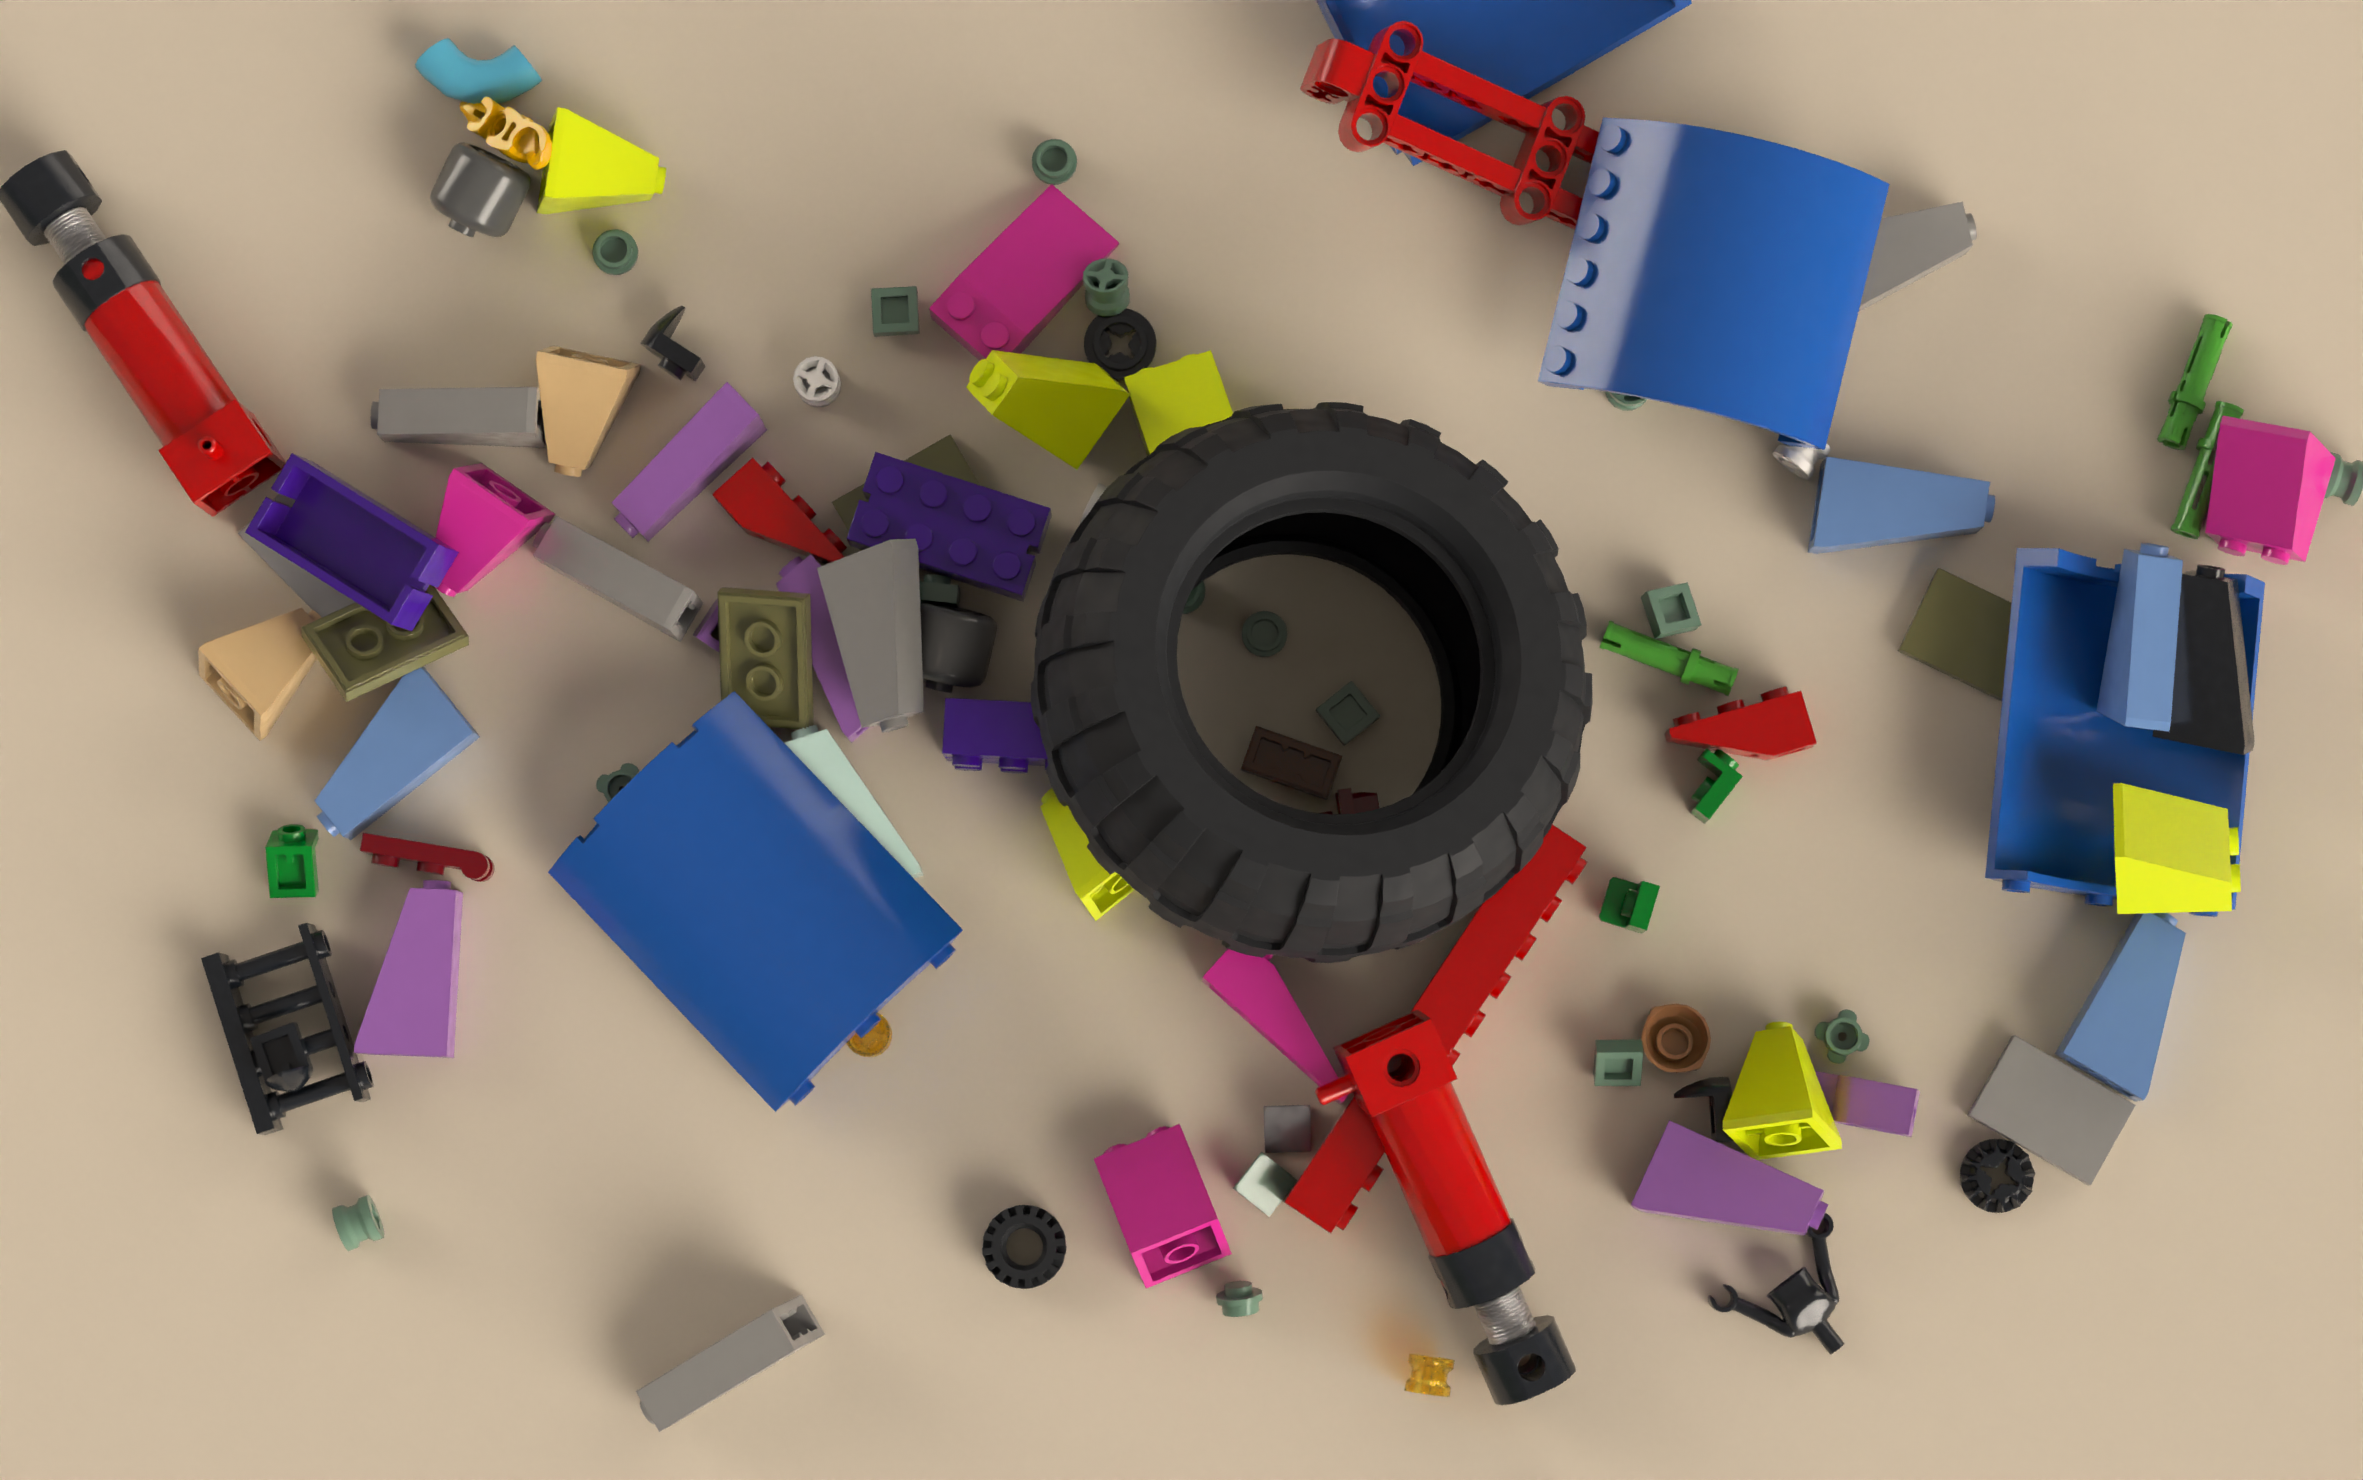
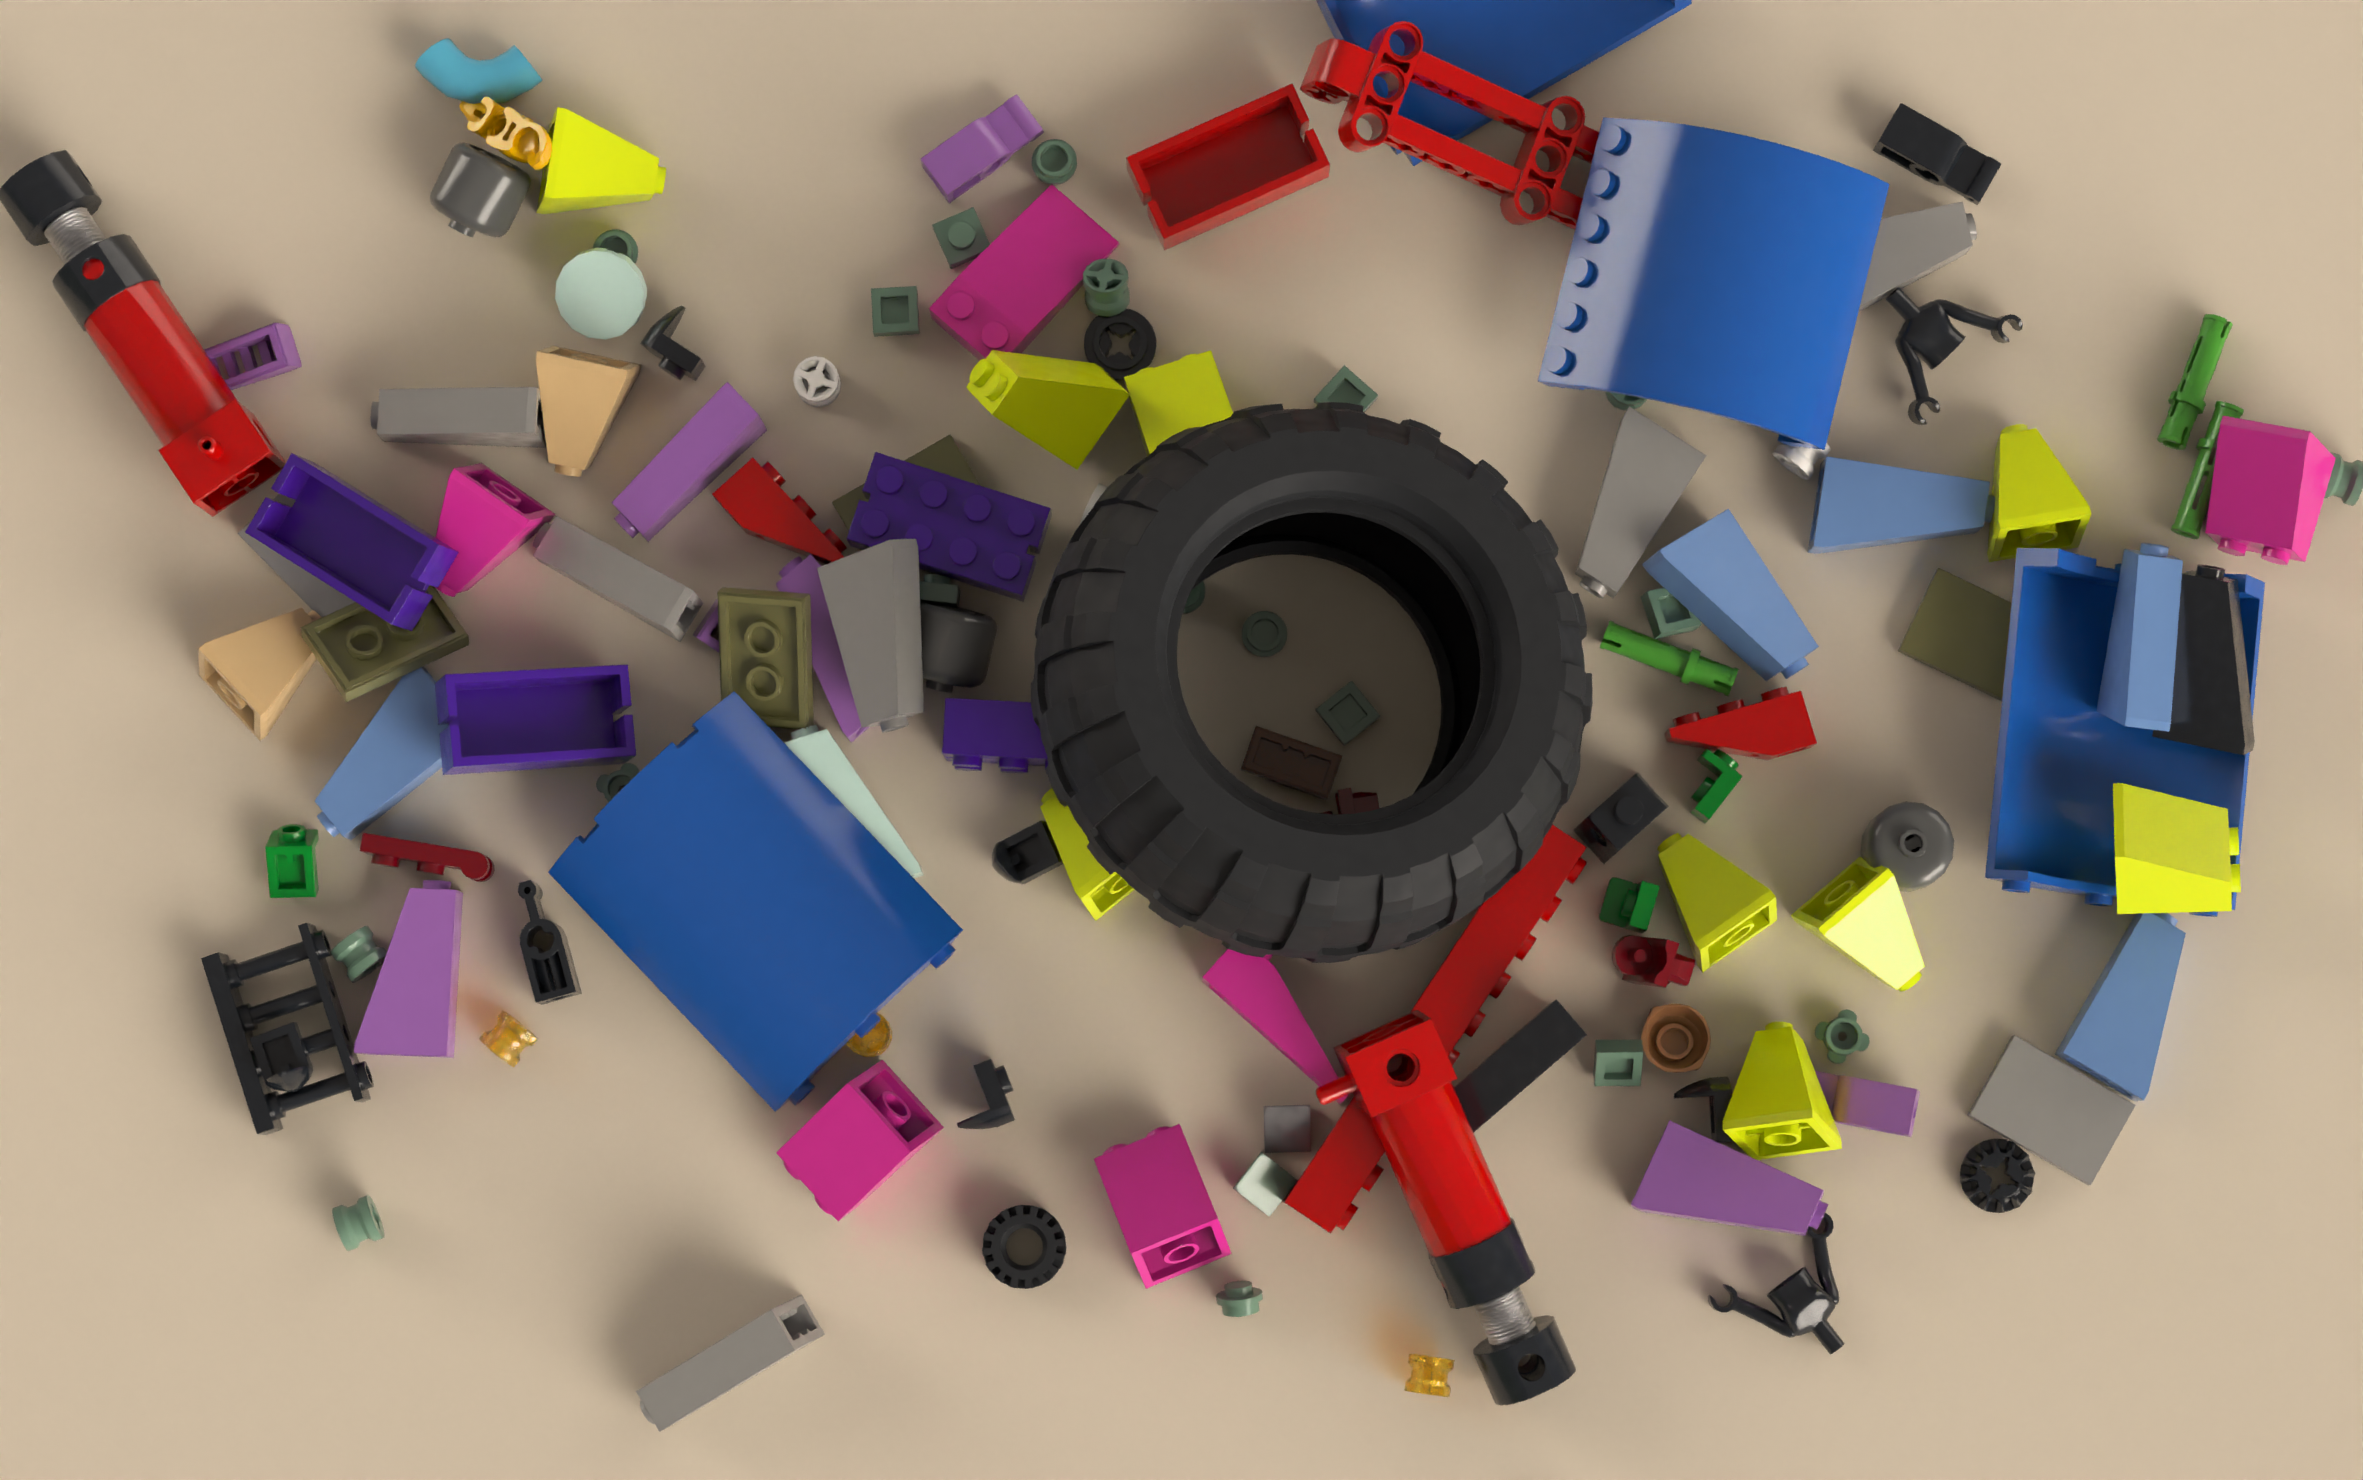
(283, 346): none -> medium lavender slope
(359, 954): none -> sand green wheel
(508, 1038): none -> clear yellow wheel
(534, 719): none -> dark purple piece
(538, 961): none -> black piece
(601, 293): none -> light aqua tile
(858, 1140): none -> dark pink slope
(961, 237): none -> sand green plate
(980, 148): none -> medium lavender piece
(995, 1087): none -> black plate
(1026, 854): none -> black plate
(1228, 166): none -> red piece
(1347, 388): none -> sand green plate
(1517, 1063): none -> black slope
(1620, 818): none -> black torso
(1636, 495): none -> light grey slope
(1651, 961): none -> dark red hips
(1713, 899): none -> neon yellow slope
(1734, 595): none -> medium blue slope
(1867, 923): none -> neon yellow slope
(1928, 832): none -> dark grey head
(1933, 338): none -> black piece
(1936, 154): none -> black piece
(2033, 497): none -> neon yellow slope

